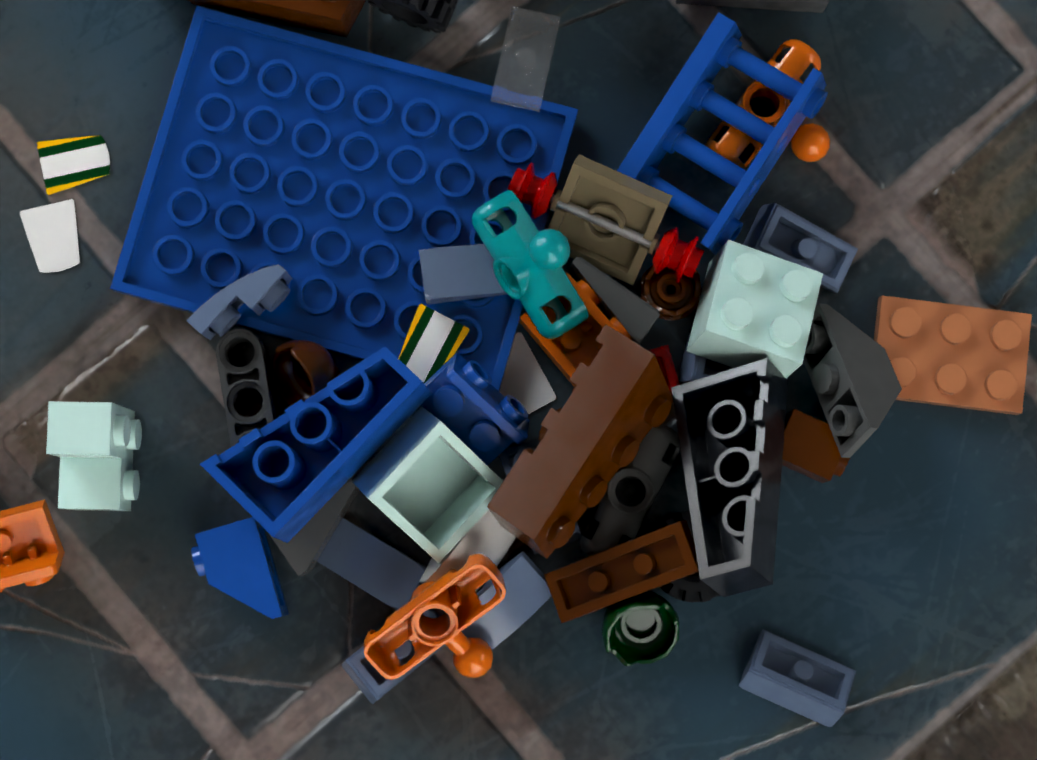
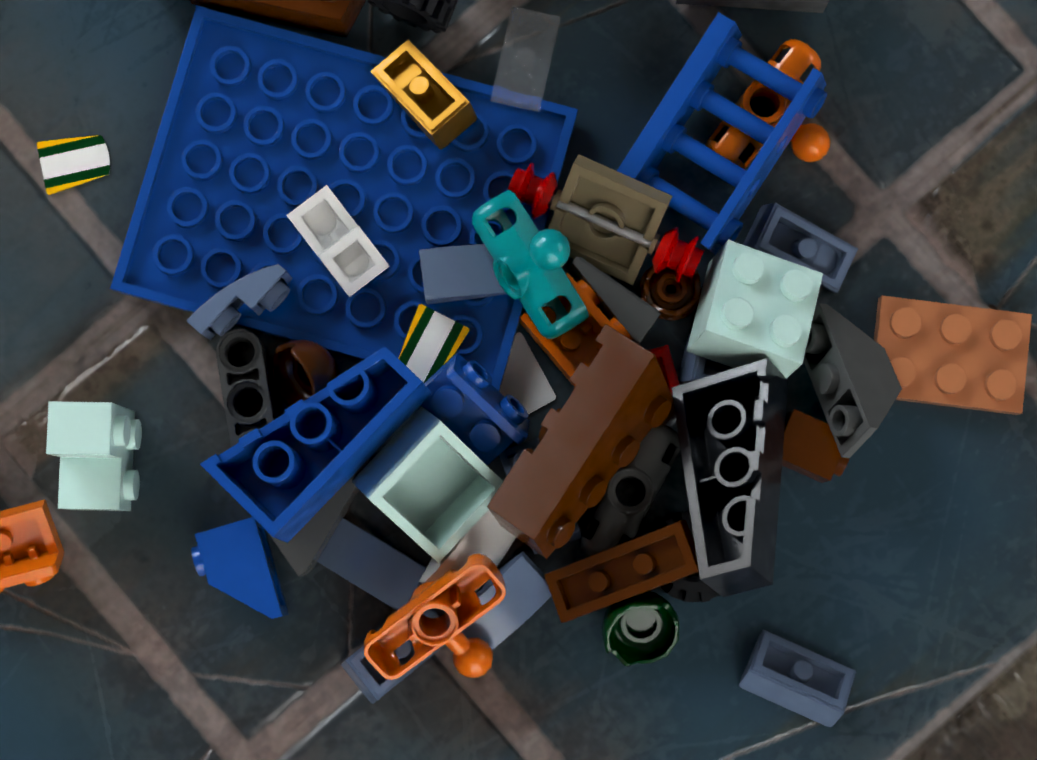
(52, 235): white sticker -> none
(338, 240): none -> white slope
(425, 94): none -> pearl gold slope

